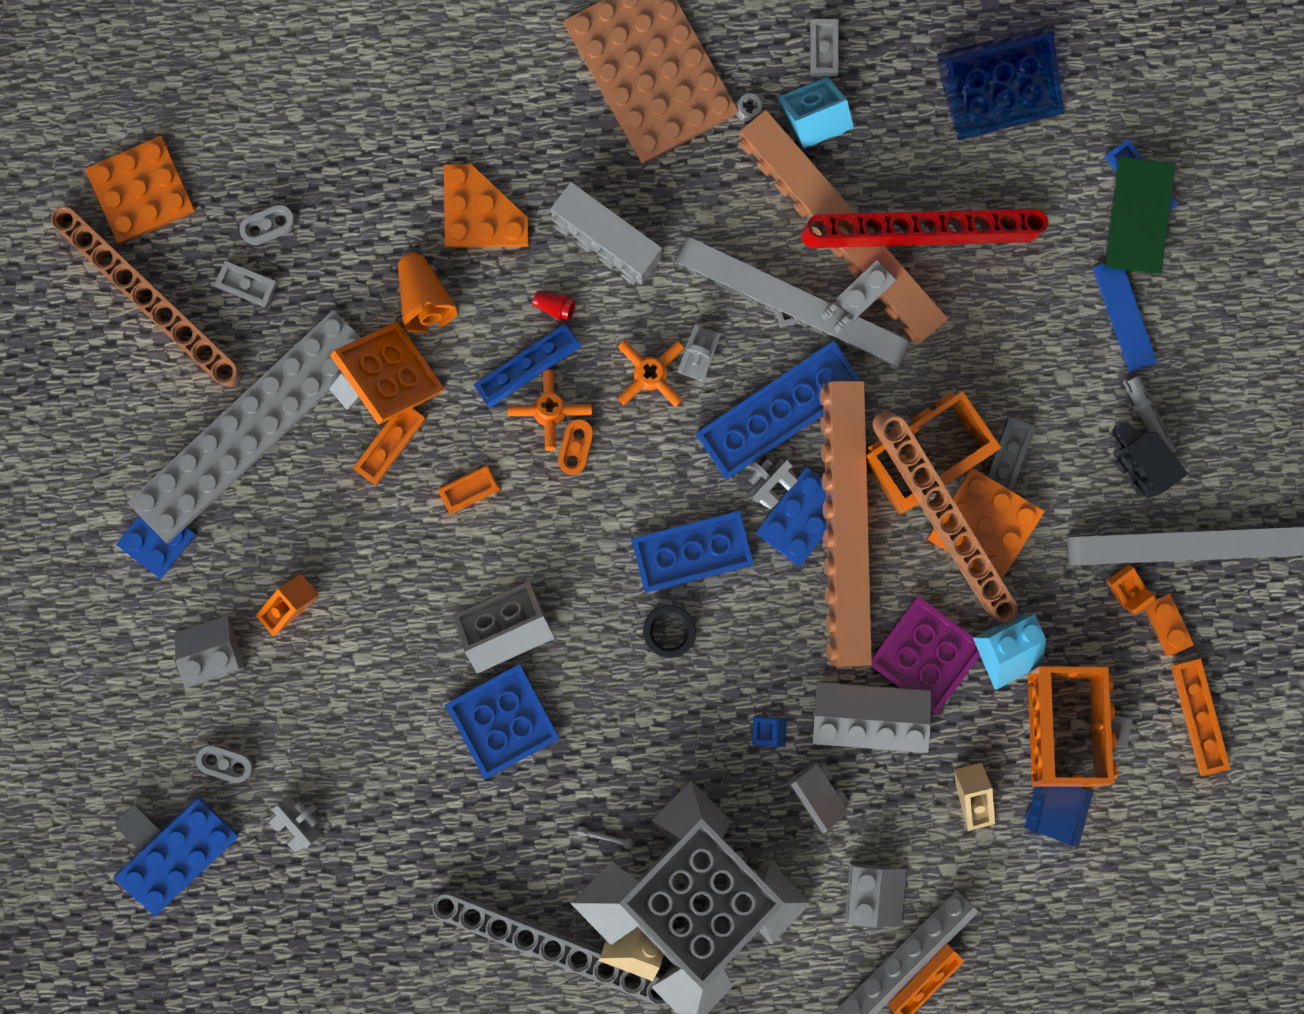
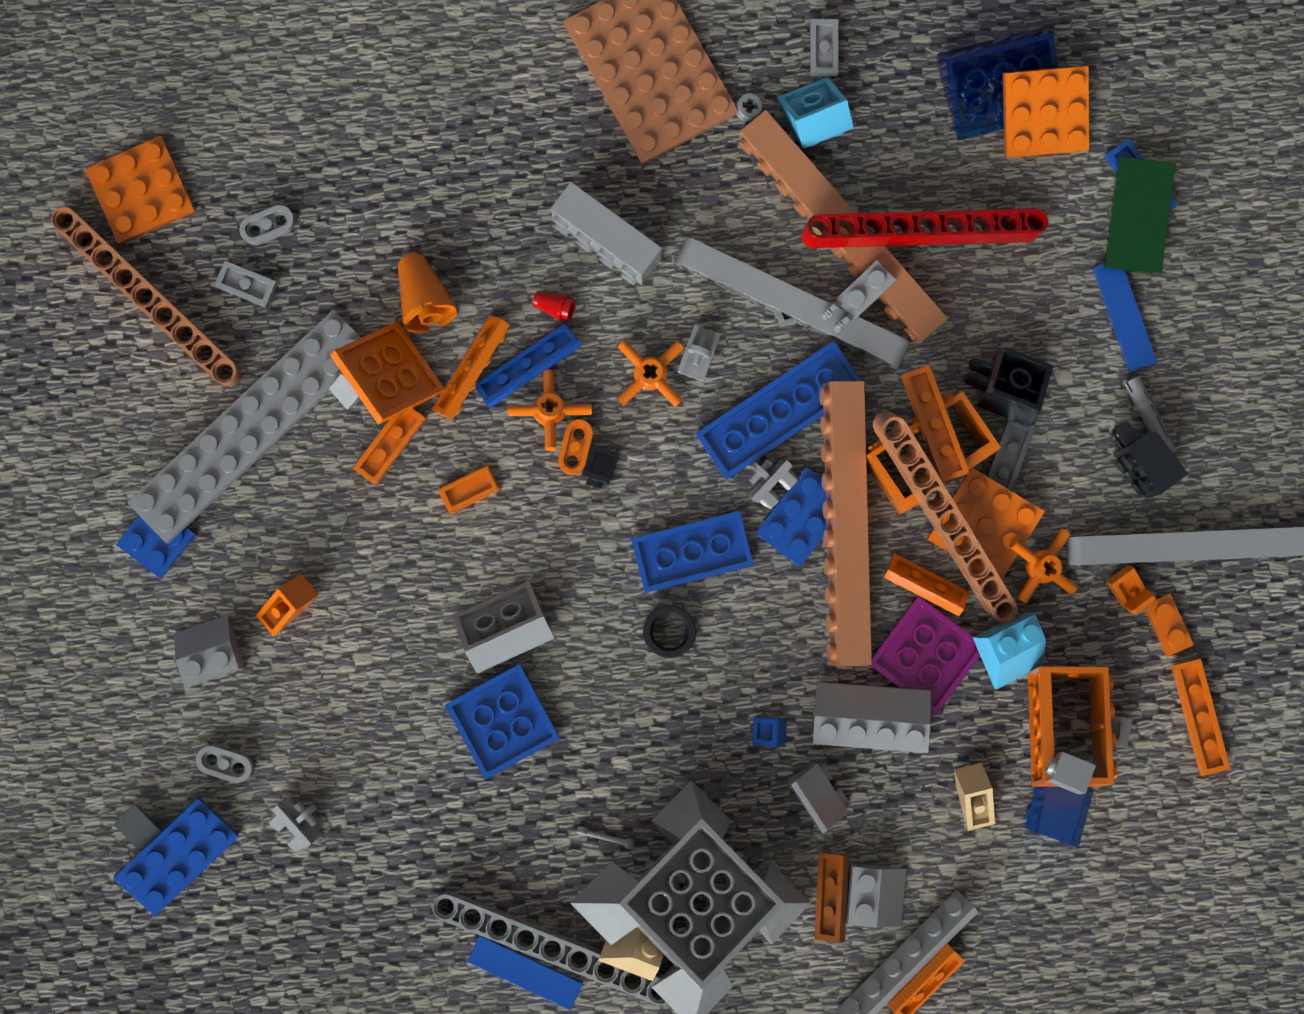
(471, 366): none -> orange plate
(479, 213): orange plate -> none
(525, 972): none -> blue tile
(600, 467): none -> black bracket
(831, 897): none -> dark orange plate
(926, 584): none -> orange plate
(935, 423): none -> orange plate
(1010, 384): none -> black hinge
(1043, 566): none -> orange bar
(1046, 111): none -> orange plate
(1069, 772): none -> light grey brick

